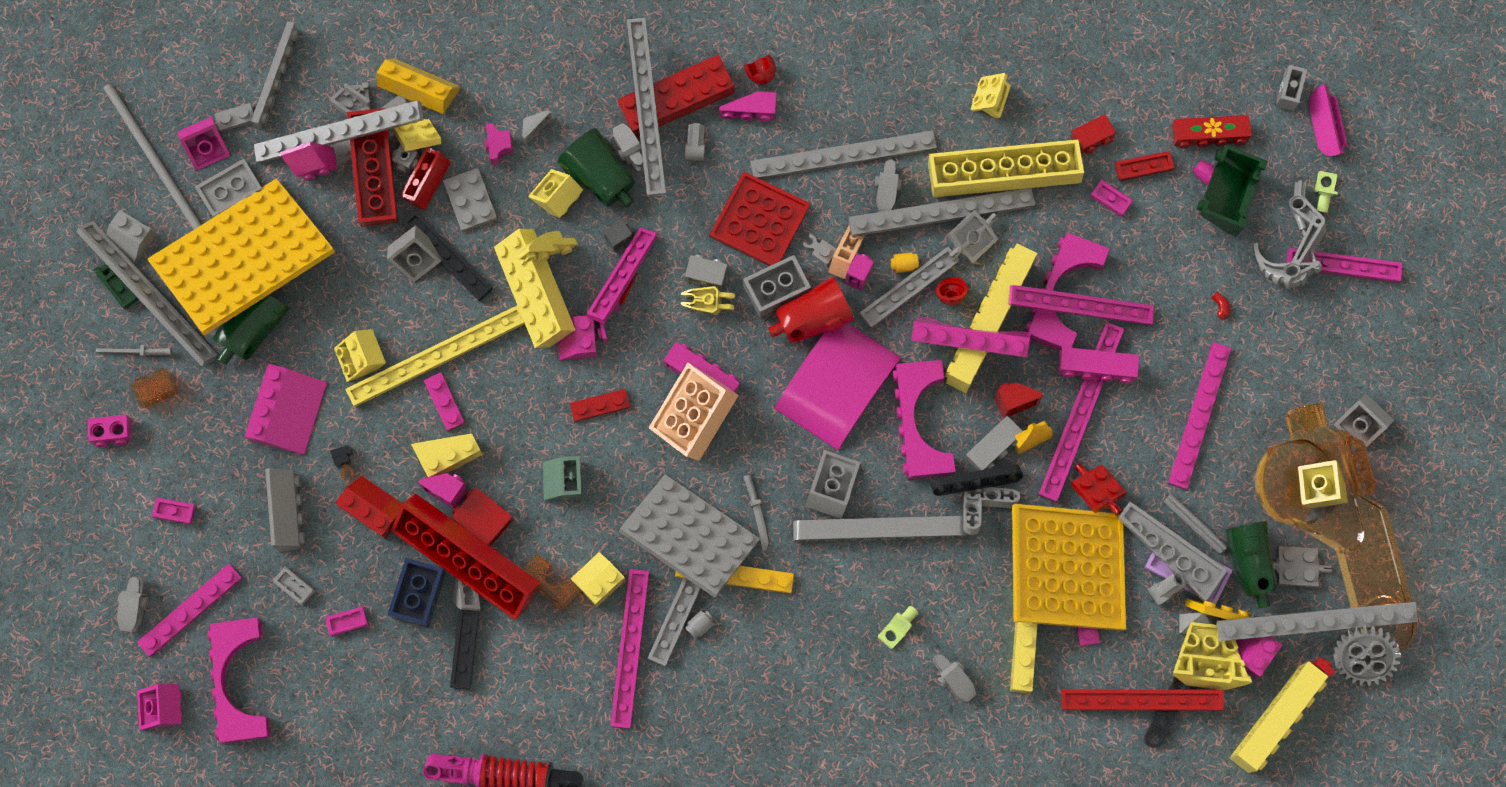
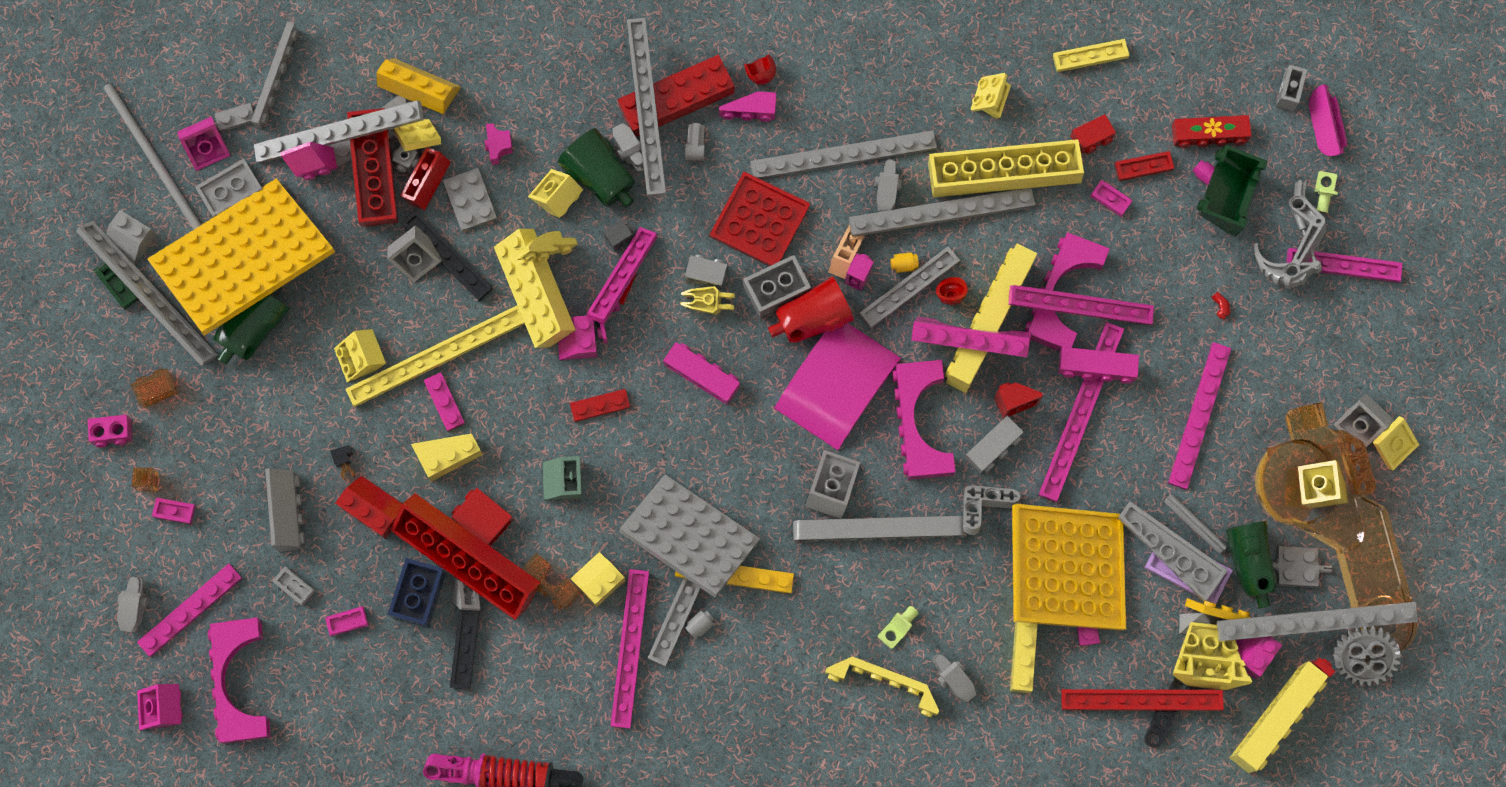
(143, 351): light grey sword -> none
(145, 479): none -> clear orange brick
(285, 409): dark pink slope -> none
(351, 98): light grey slope -> none
(445, 488): dark pink slope -> none
(533, 124): light grey slope -> none
(693, 412): light nougat slope -> none
(755, 503): light grey sword -> none
(822, 251): light grey plate -> none
(927, 704): none -> light yellow slope
(972, 237): light grey plate -> none
(985, 480): black beam -> none
(1033, 436): yellow slope -> none
(1090, 55): none -> light yellow plate
(1098, 488): red plate -> none
(1165, 589): light grey piece -> none
(1396, 443): none -> light yellow plate

